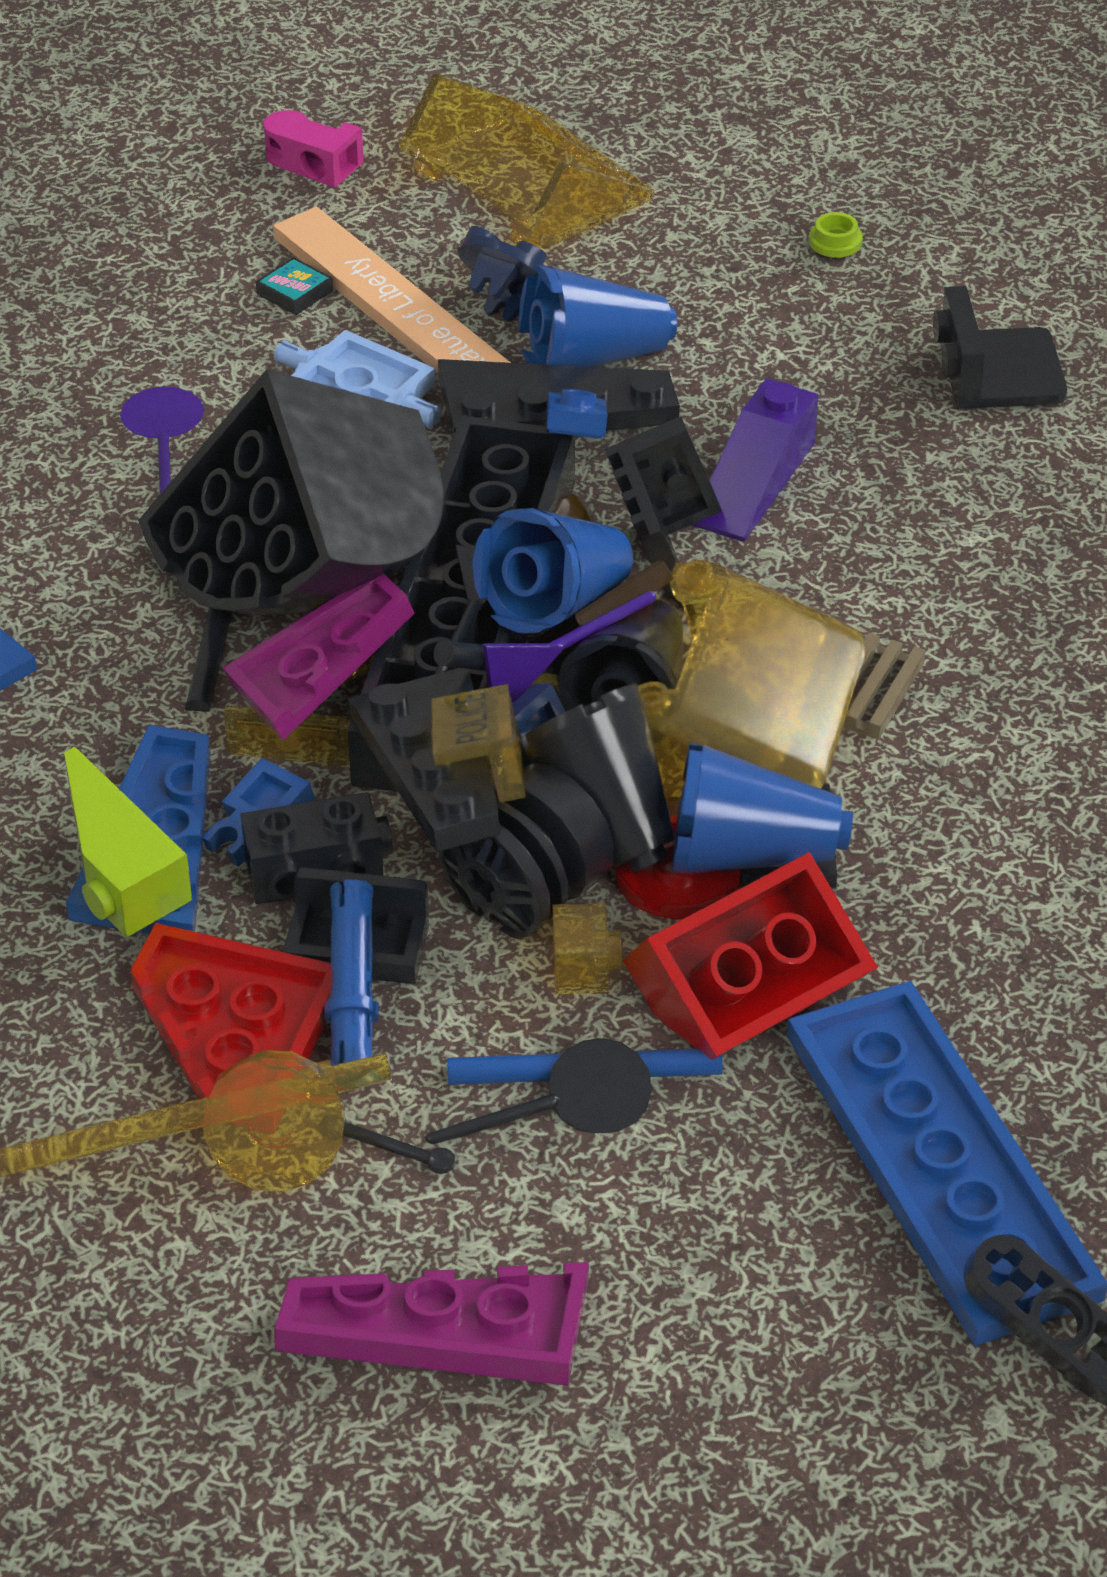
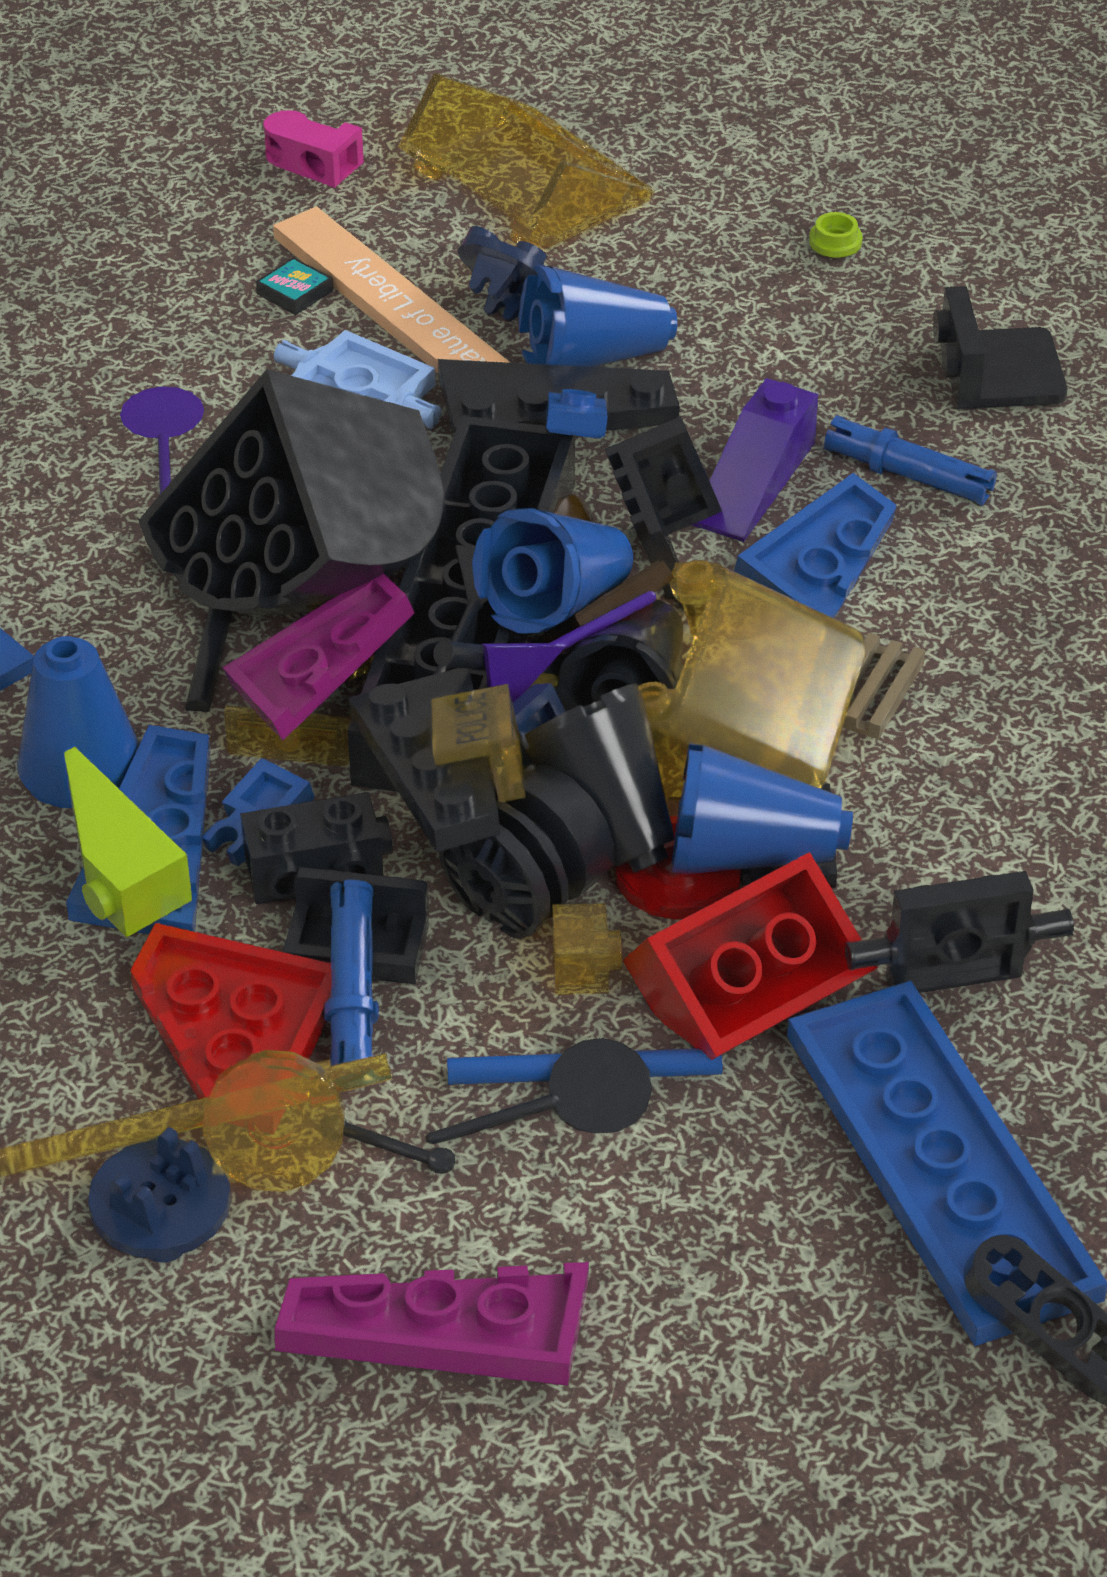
(67, 708): none -> blue cone
(139, 1219): none -> dark blue plate
(822, 546): none -> blue wing
(888, 452): none -> blue pin
(960, 933): none -> black plate

